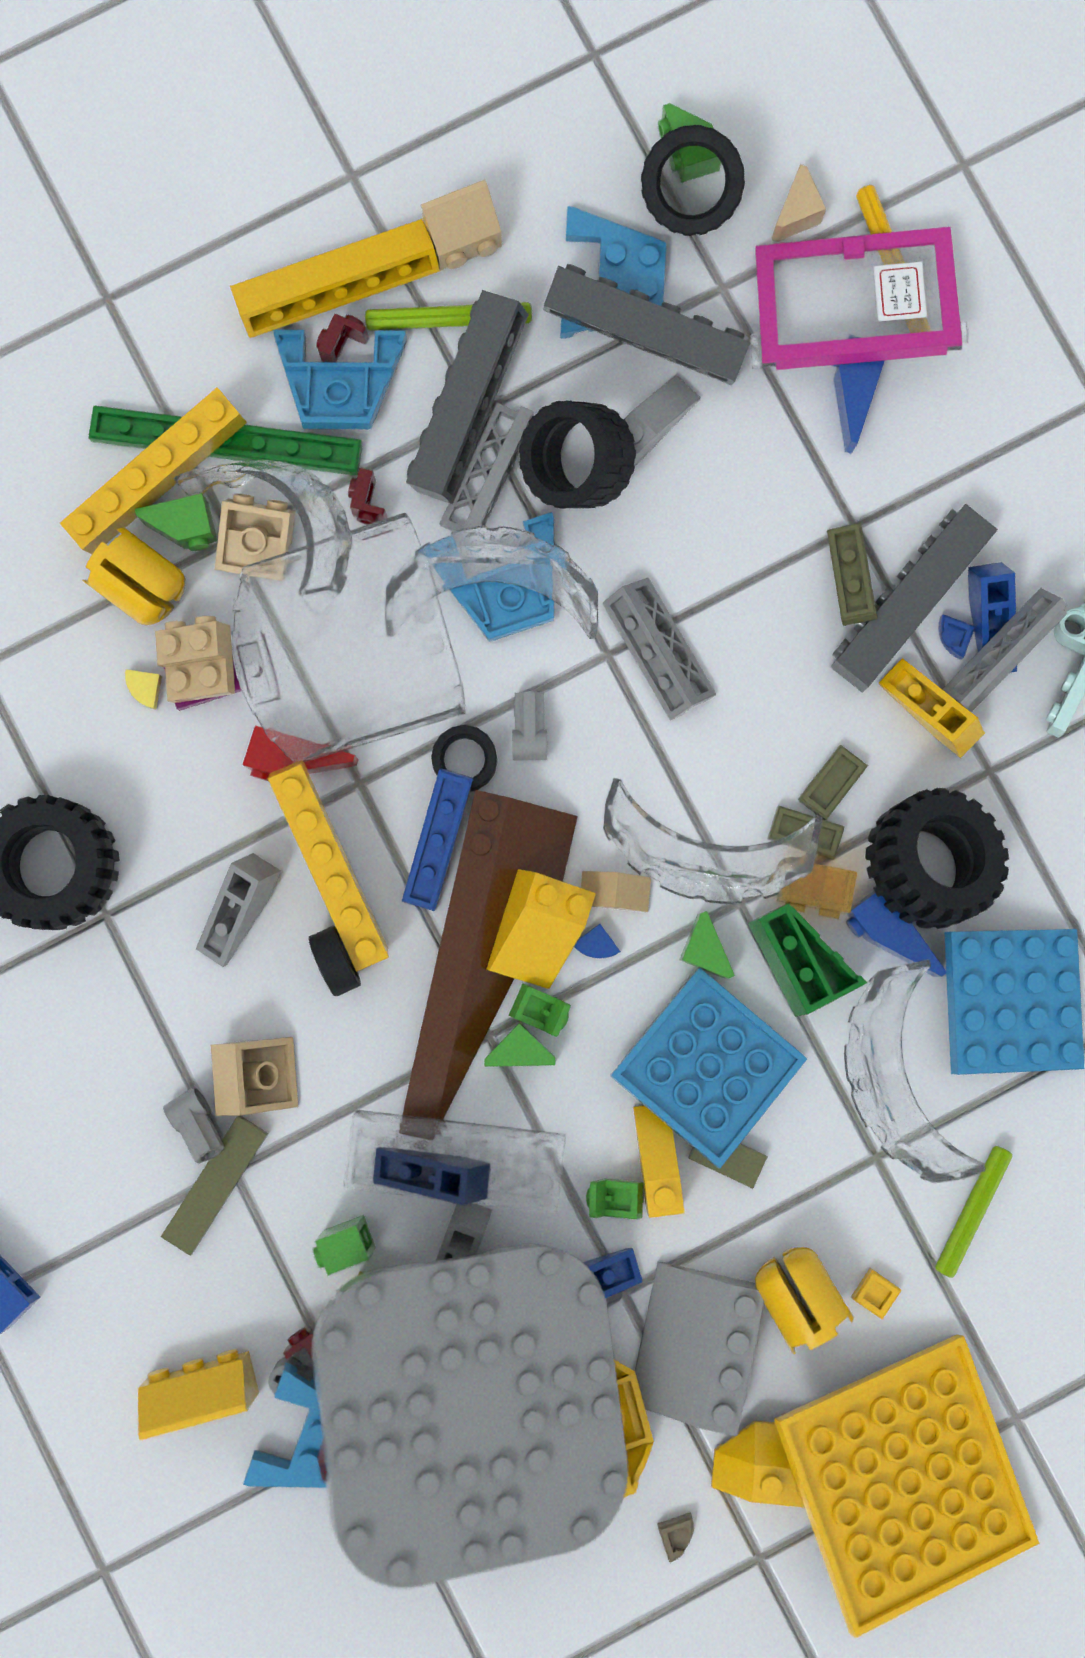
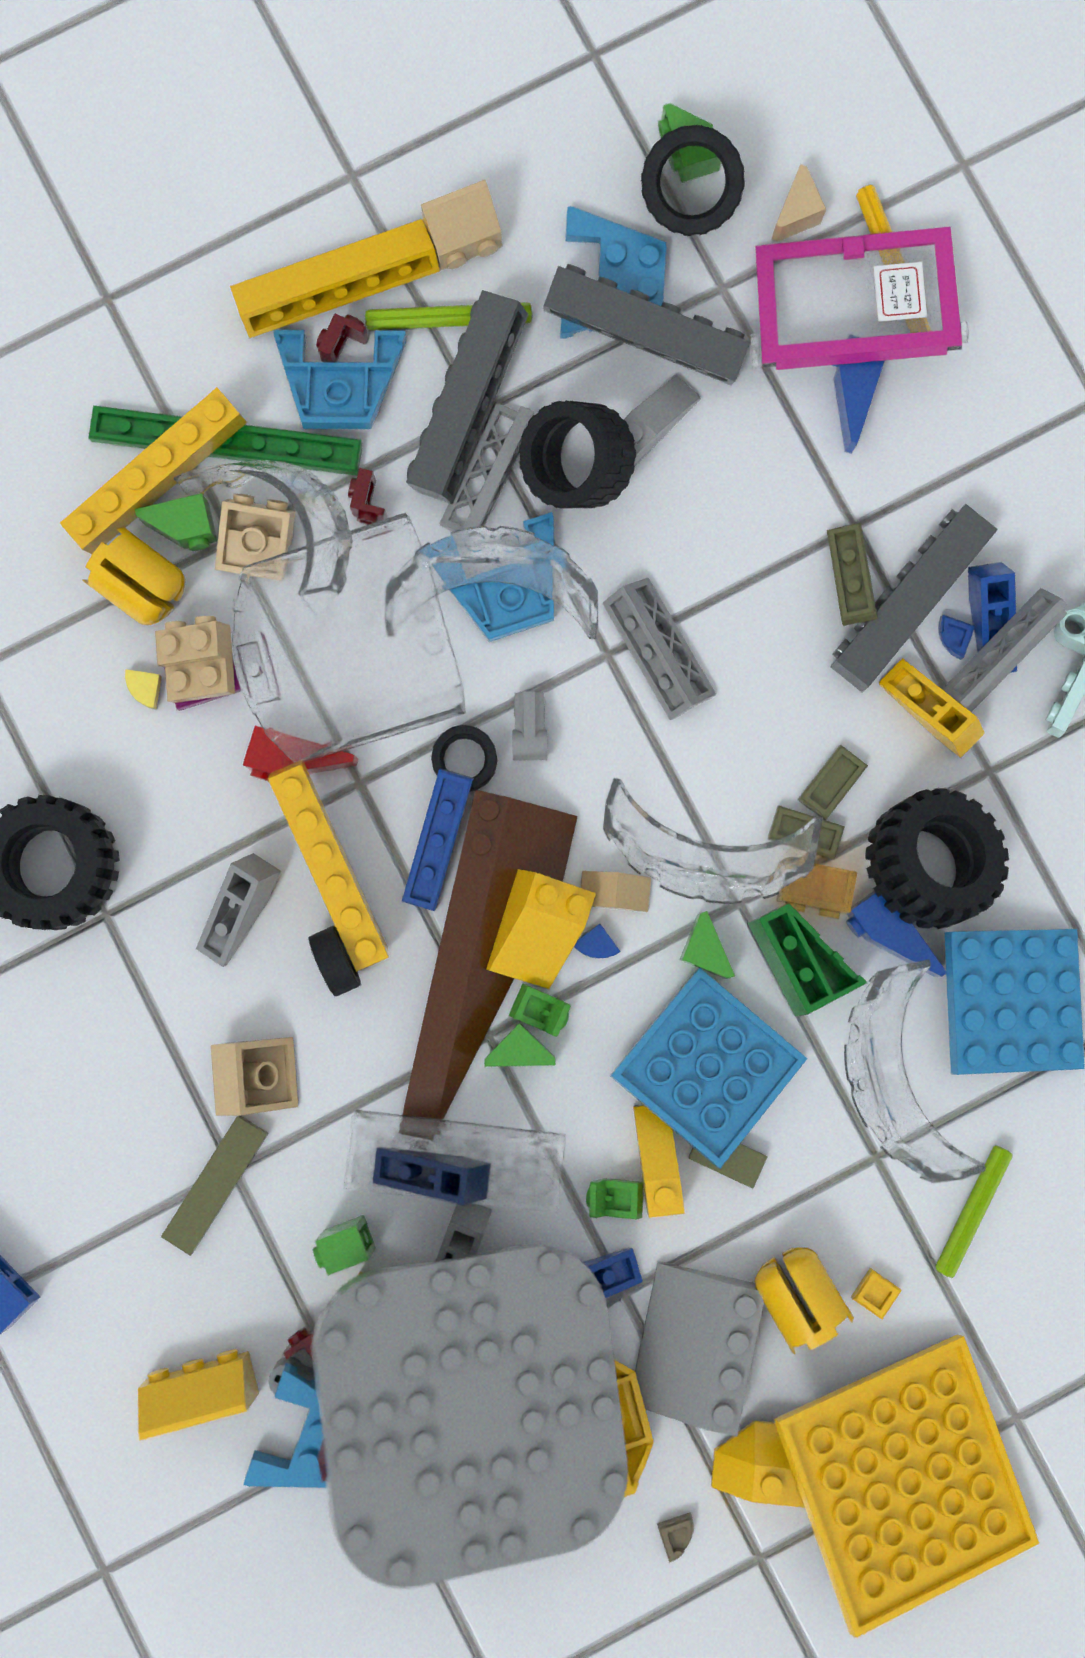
(190, 1117): light grey piece -> none

